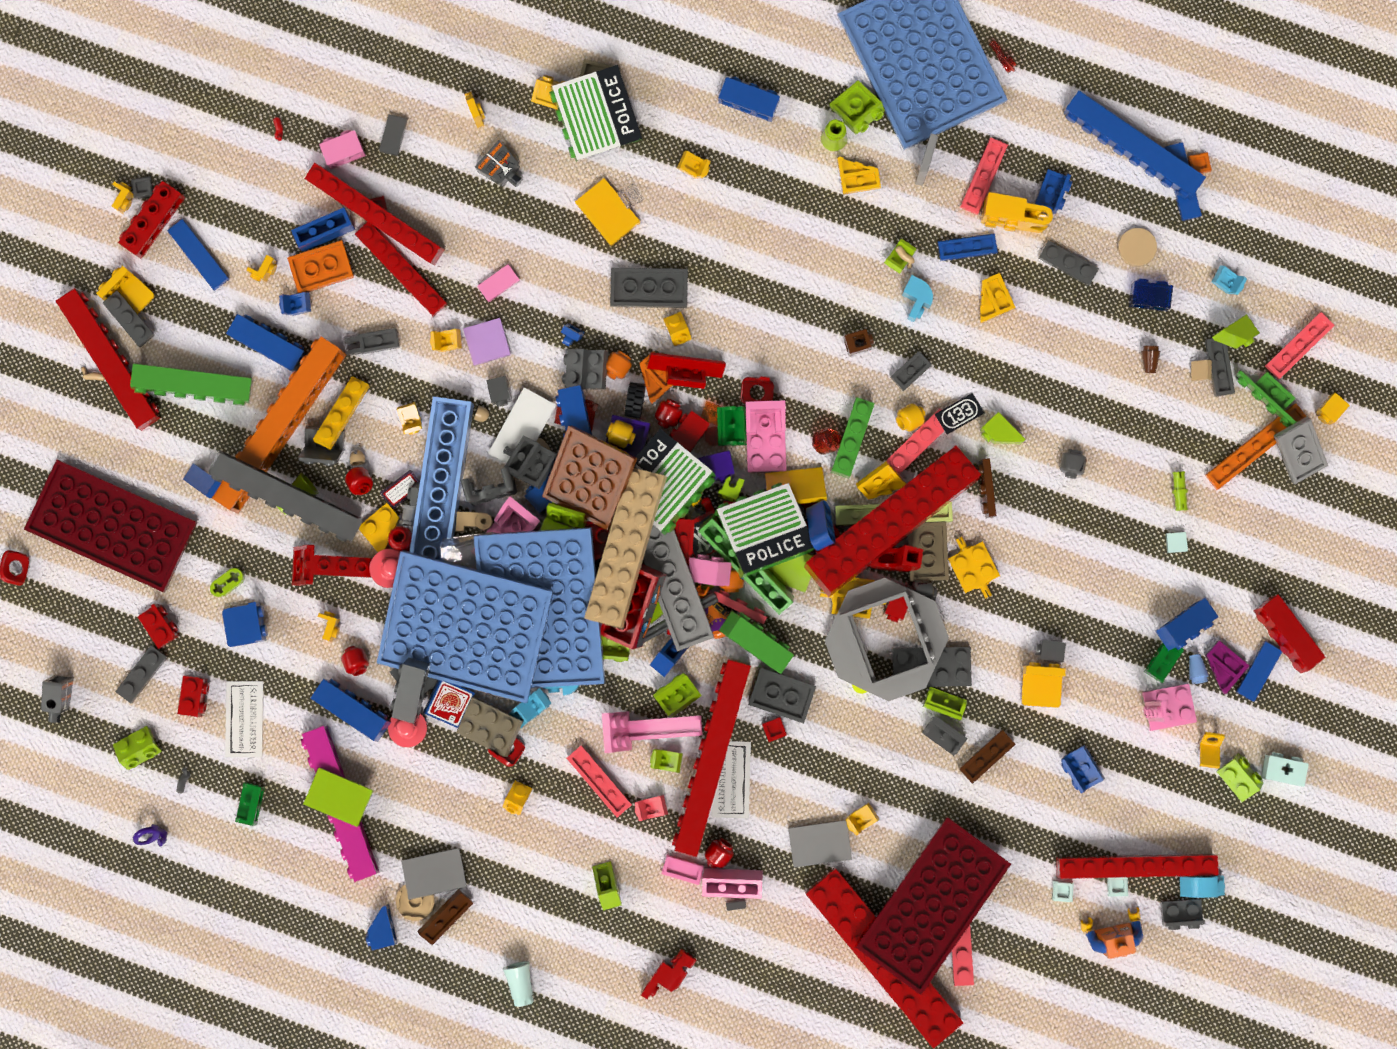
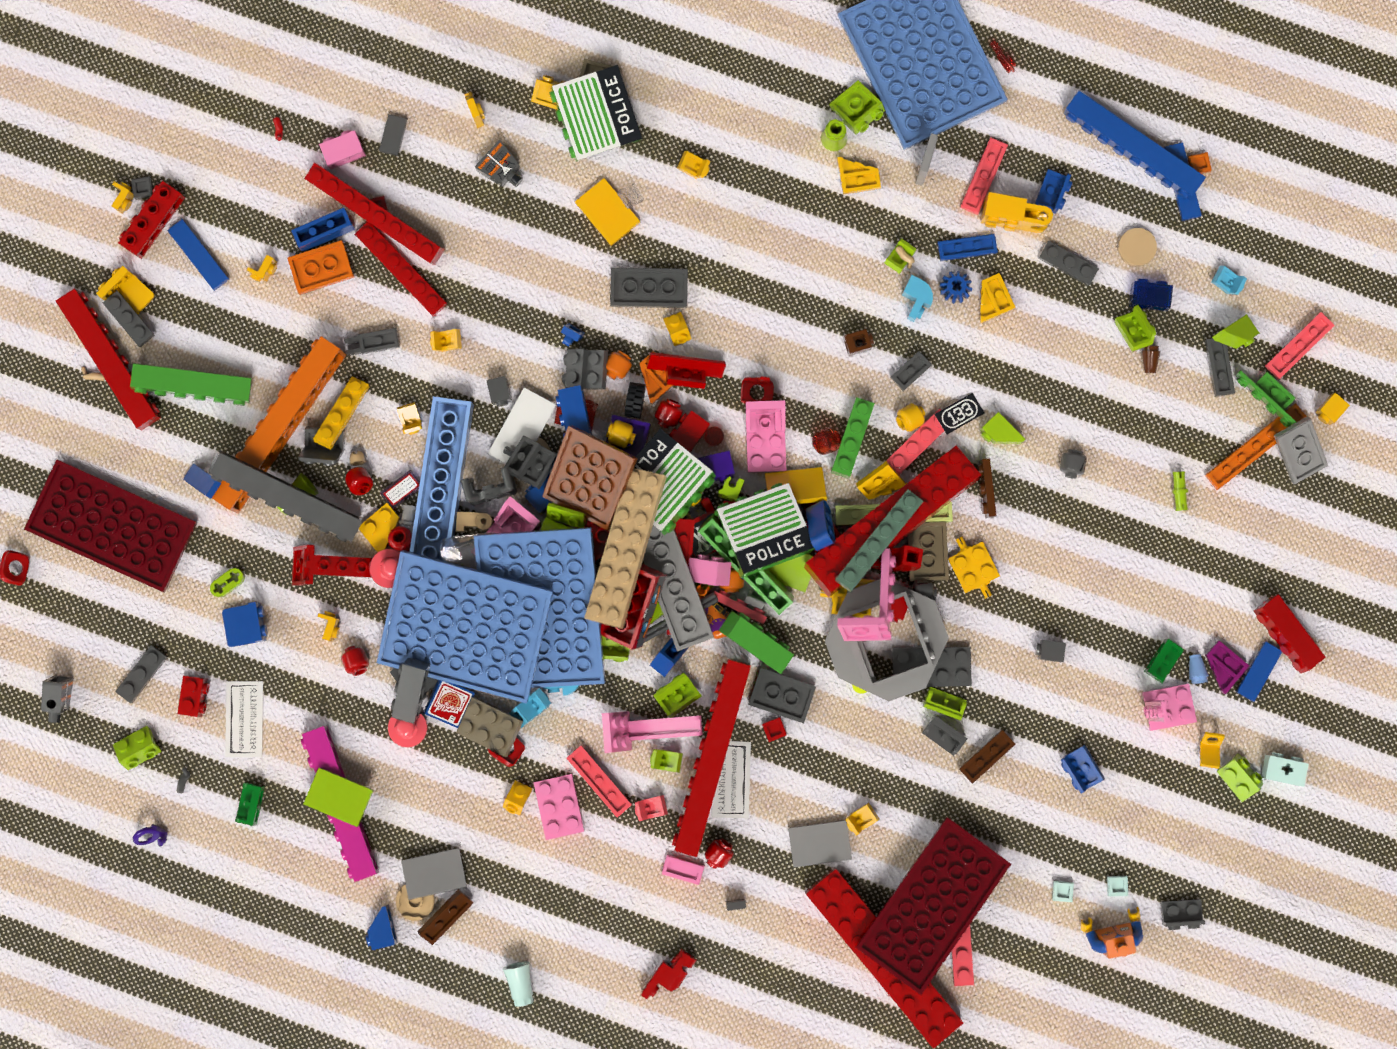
(158, 625): red bracket -> none
(266, 343): blue brick -> none
(295, 303): blue bracket -> none
(351, 710): blue brick -> none
(413, 493): dark grey plate -> none
(481, 414): tan hinge -> none
(487, 341): lavender tile -> none
(498, 283): bright pink tile -> none
(559, 806): none -> bright pink plate
(606, 886): lime slope -> none
(710, 413): clear orange tile -> none
(731, 426): green hinge -> none
(732, 883): bright pink brick -> none
(749, 98): blue brick -> none
(755, 599): none -> light grey tile
(870, 627): none -> bright pink bracket
(879, 541): none -> sand green plate
(948, 285): none -> blue gear
(1042, 685): yellow bracket -> none
(1136, 329): none -> lime bracket
(1137, 866): red brick -> none
(1176, 542): light aqua tile -> none
(1187, 624): blue brick -> none
(1201, 370): tan tile -> none
(1202, 886): medium azure brick -> none

